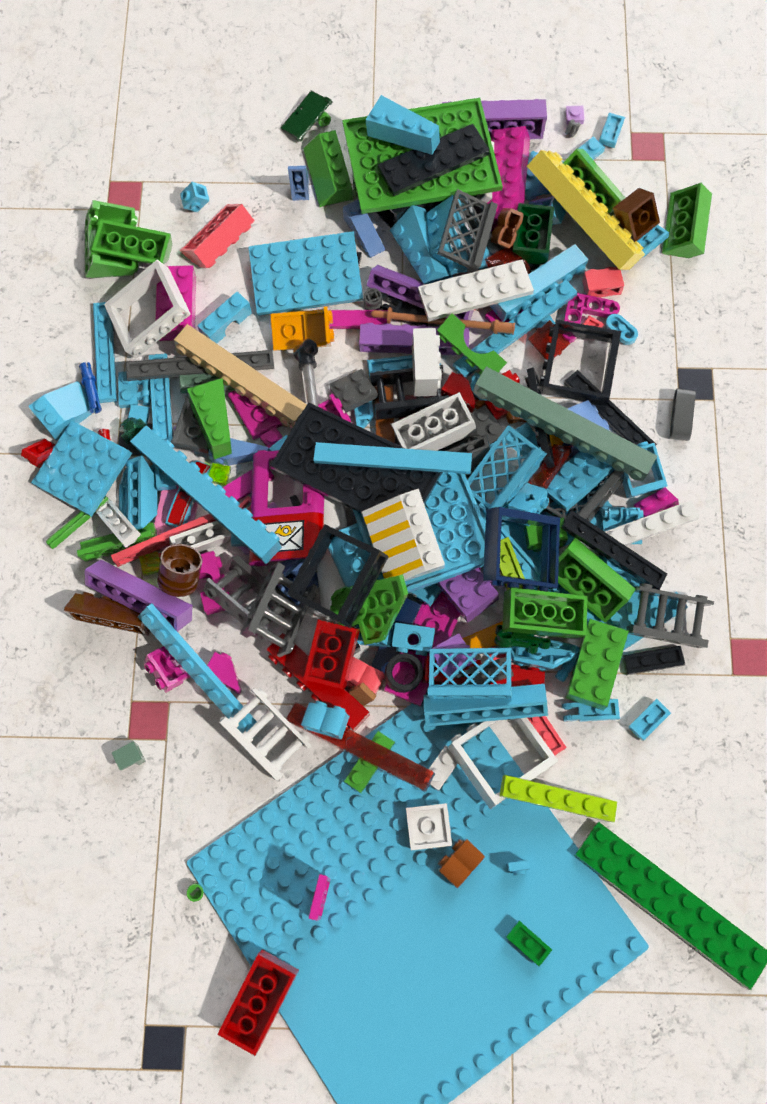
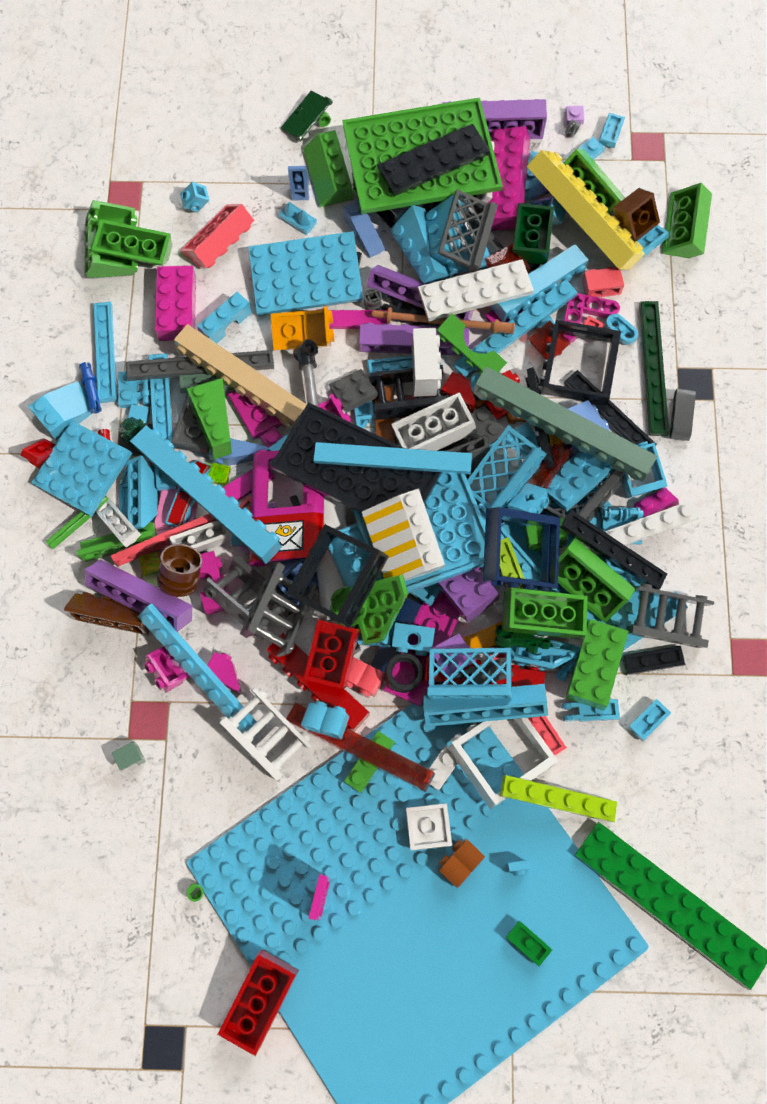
(131, 293): white window -> none
(297, 218): none -> medium azure tile
(362, 694): medium nougat tile -> none
(401, 126): medium azure wedge -> none
(507, 224): dark orange brick -> none
(654, 368): none -> dark green tile

